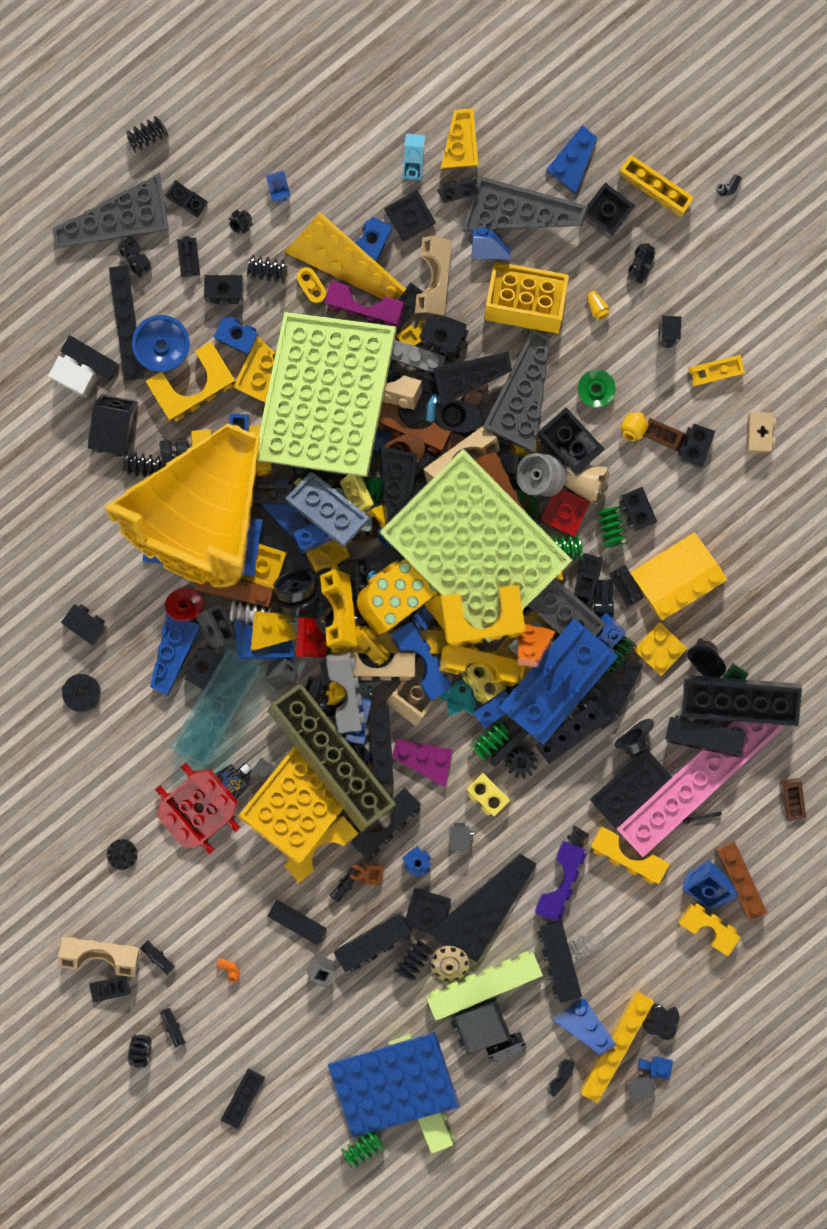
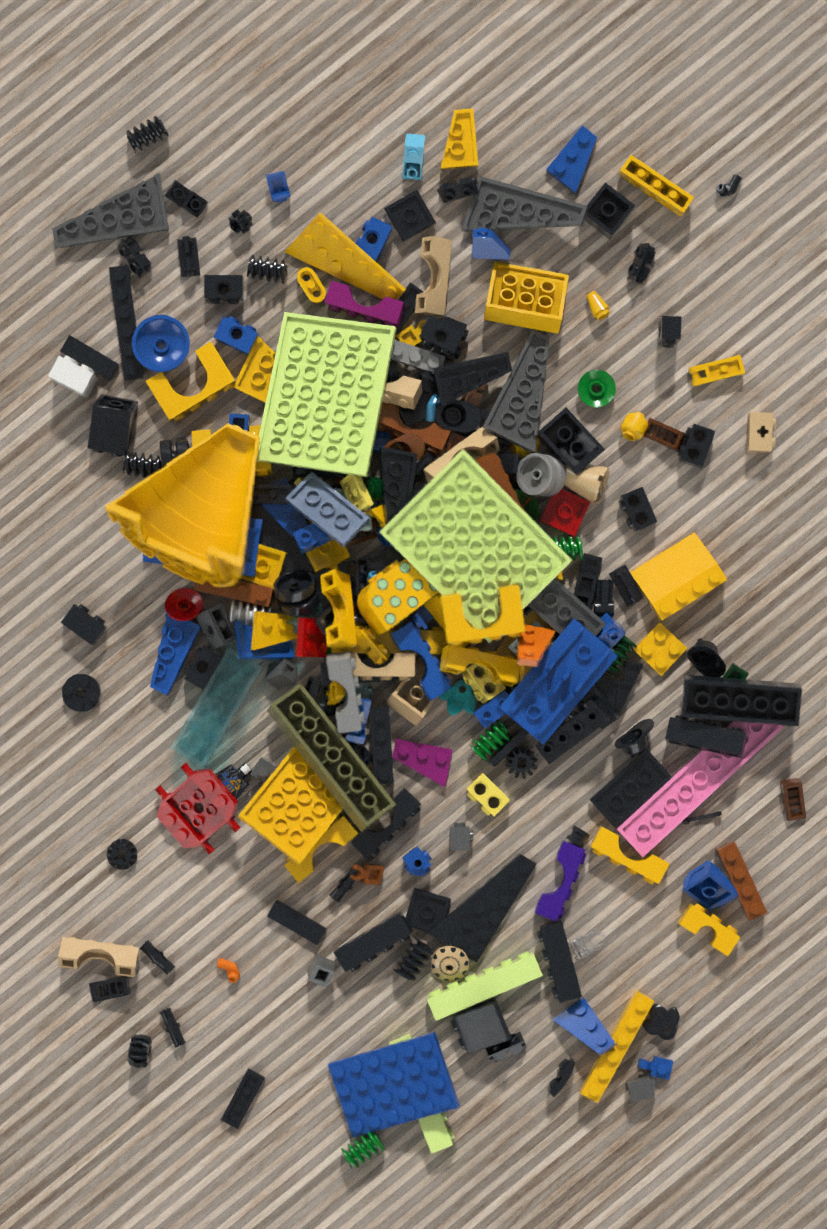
(611, 527): green piece -> none

